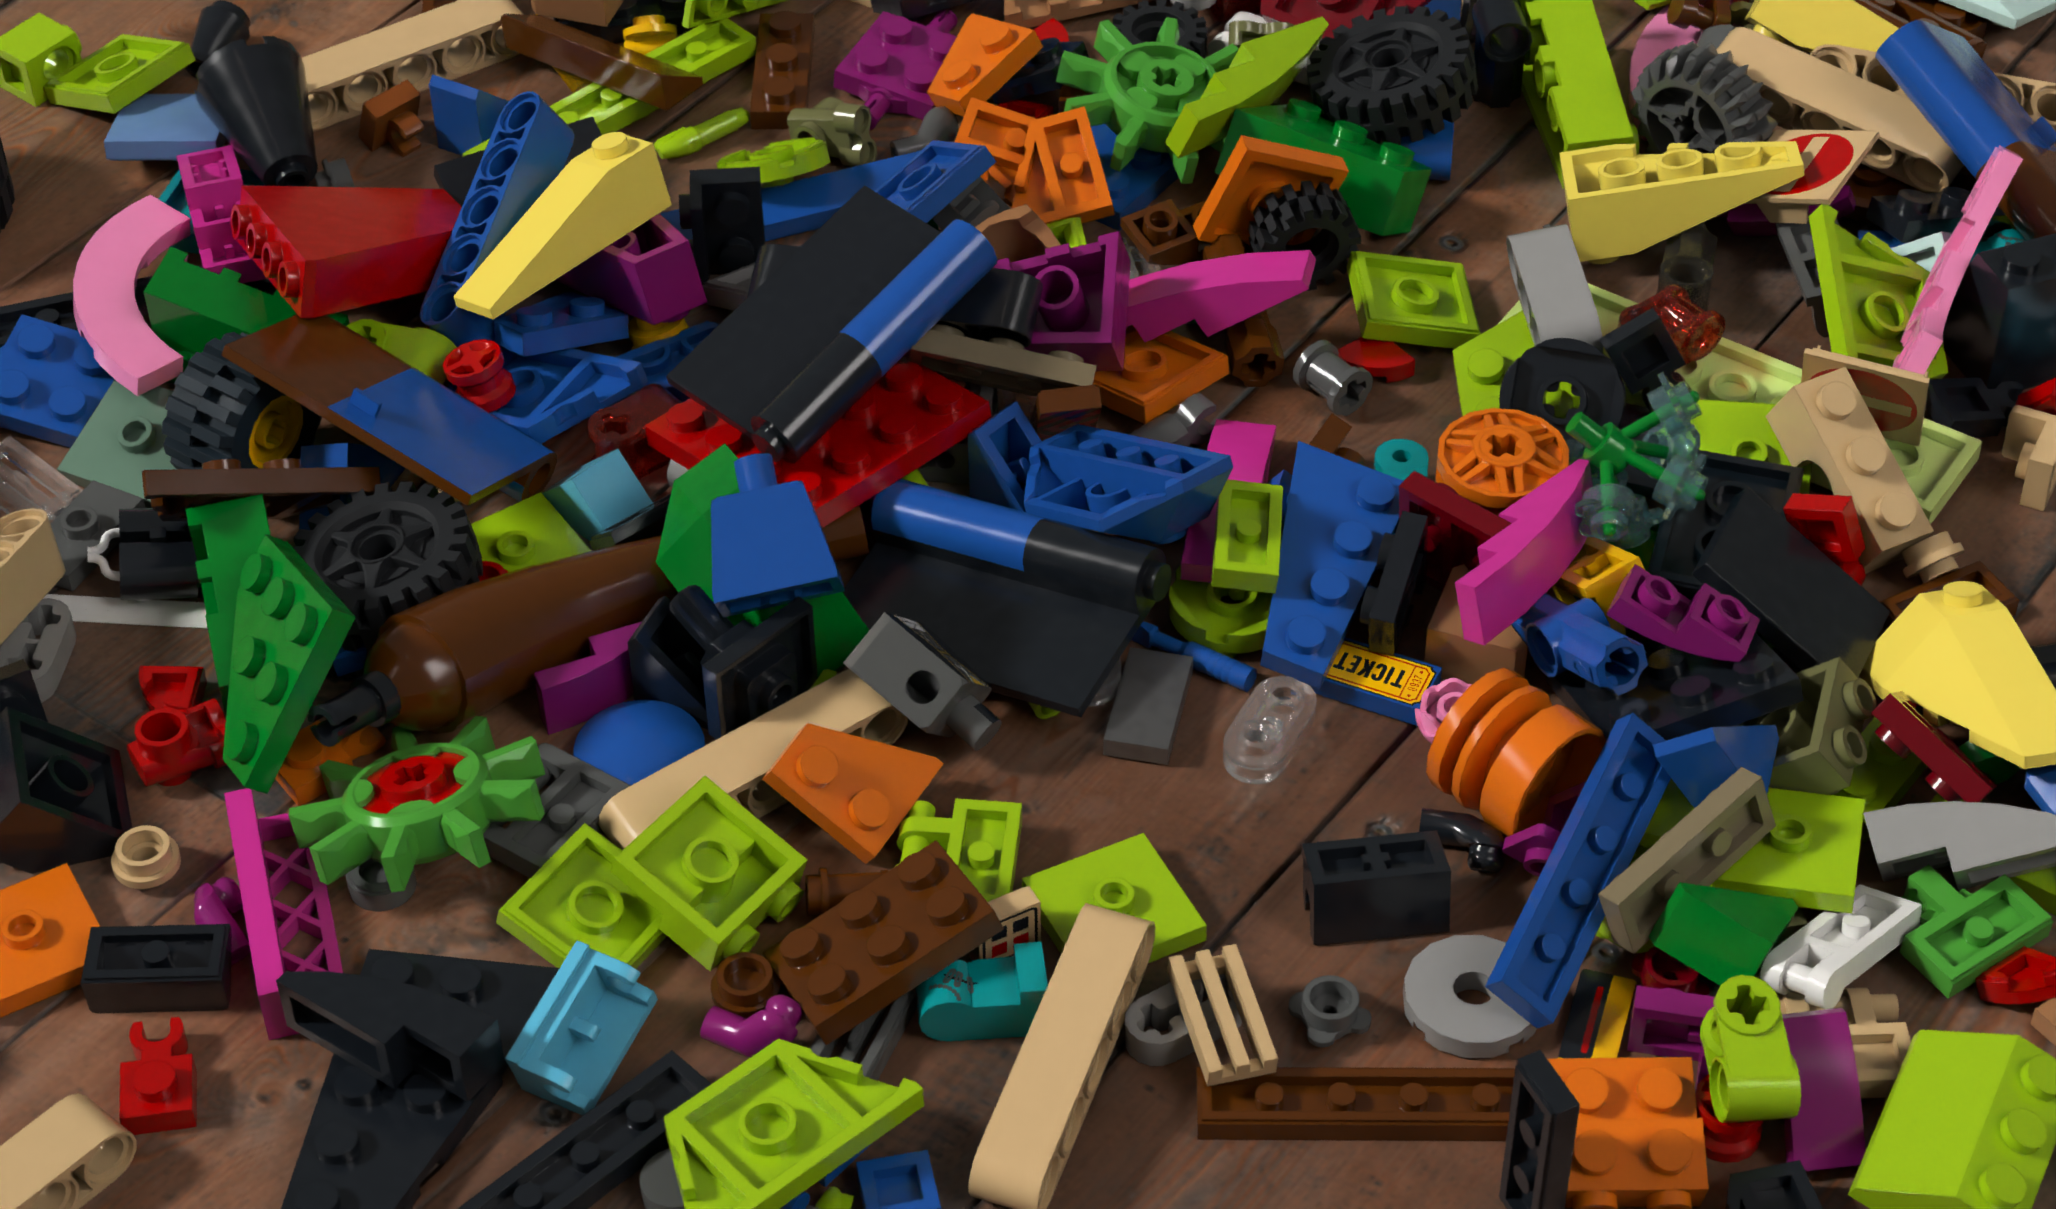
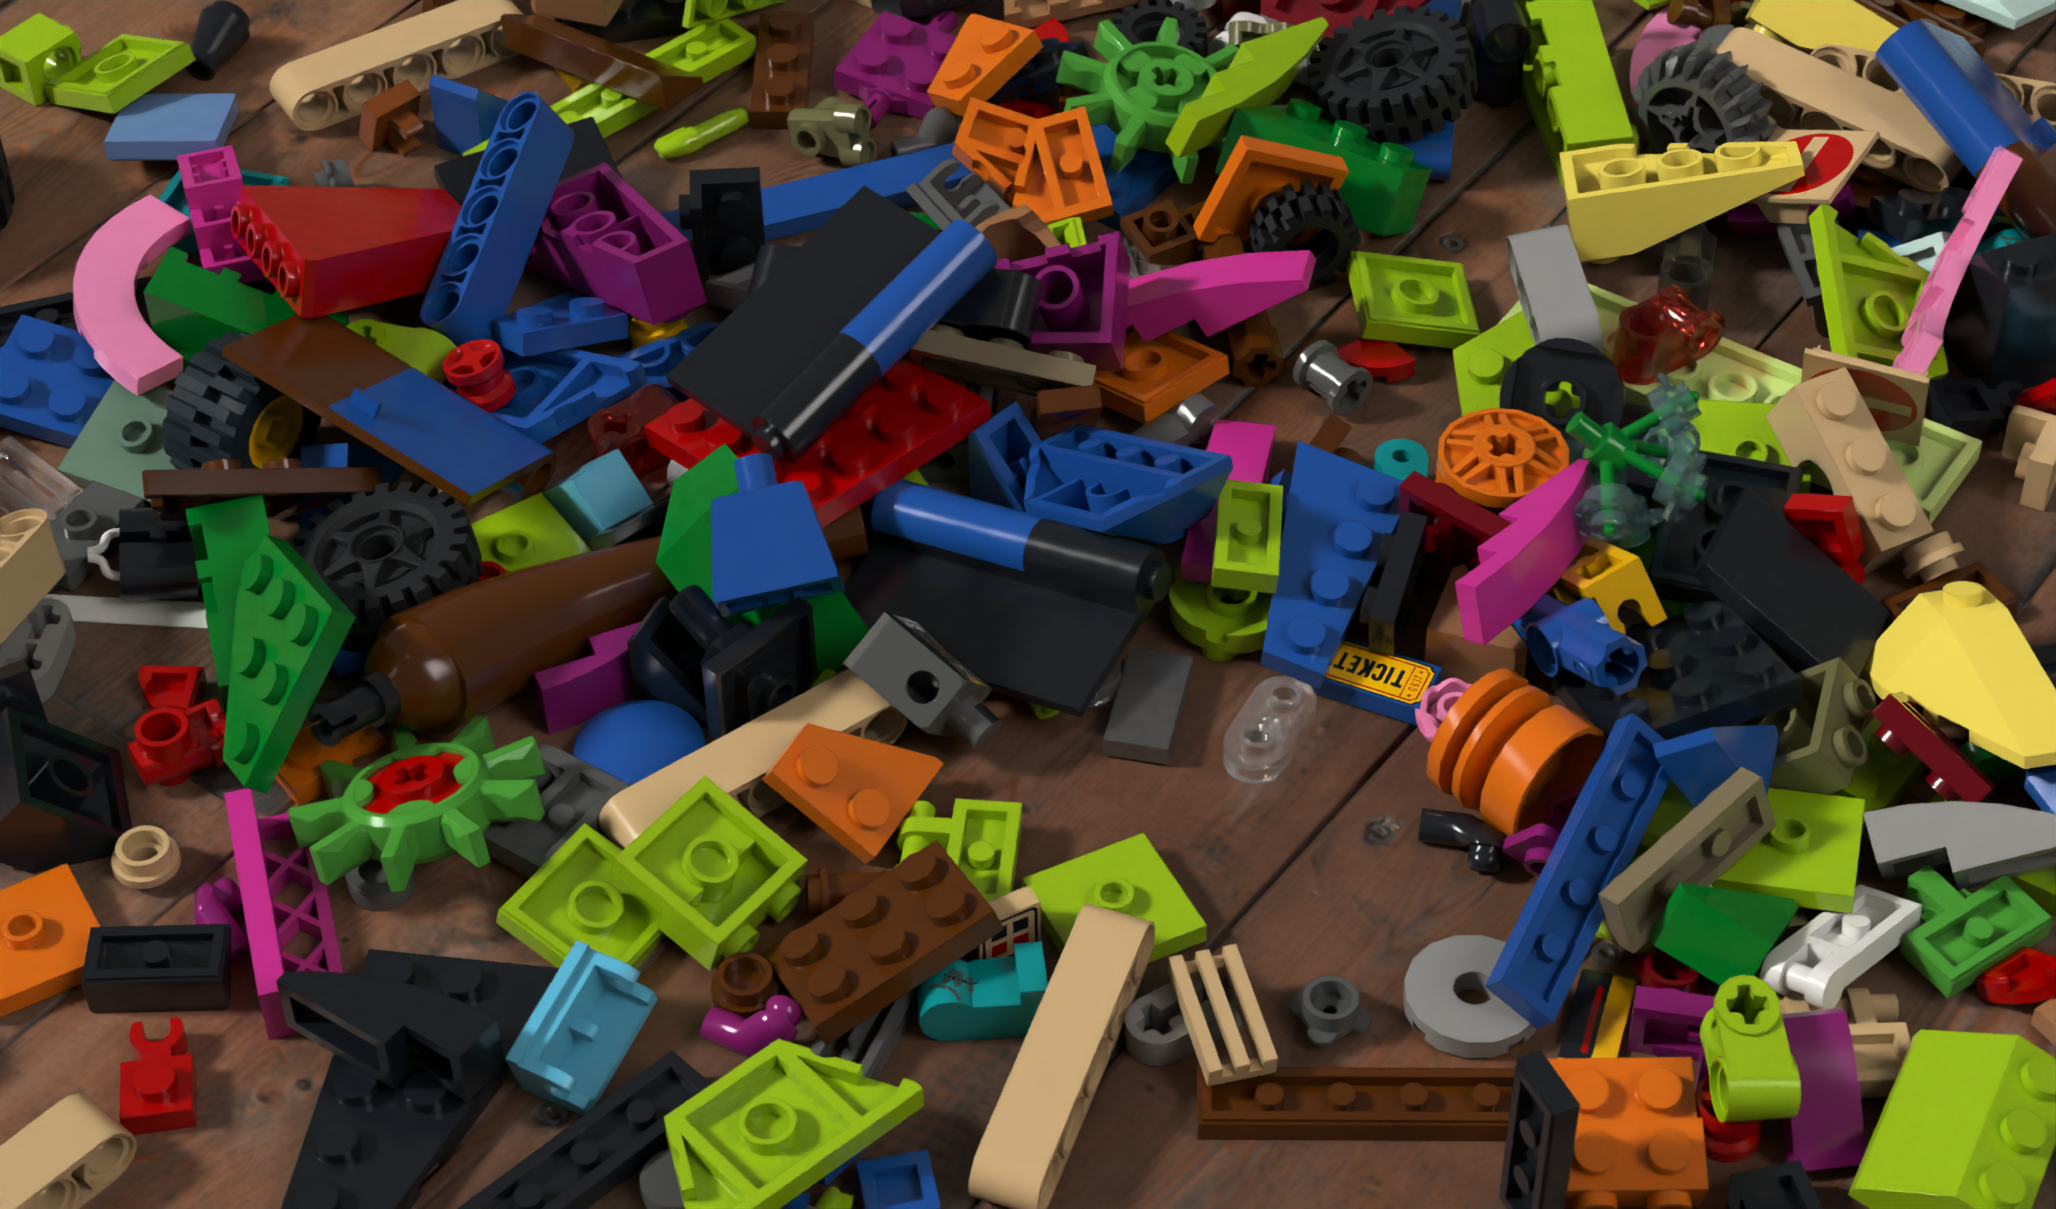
(262, 108): black cone -> none
(578, 215): light yellow wedge -> none
(648, 33): yellow plate -> none
(781, 160): lime plate -> none
(936, 177): blue plate -> none
(1204, 659): blue piece -> none
(1376, 887): black hinge -> none
(1642, 352): black plate -> none
(1705, 626): magenta slope -> none

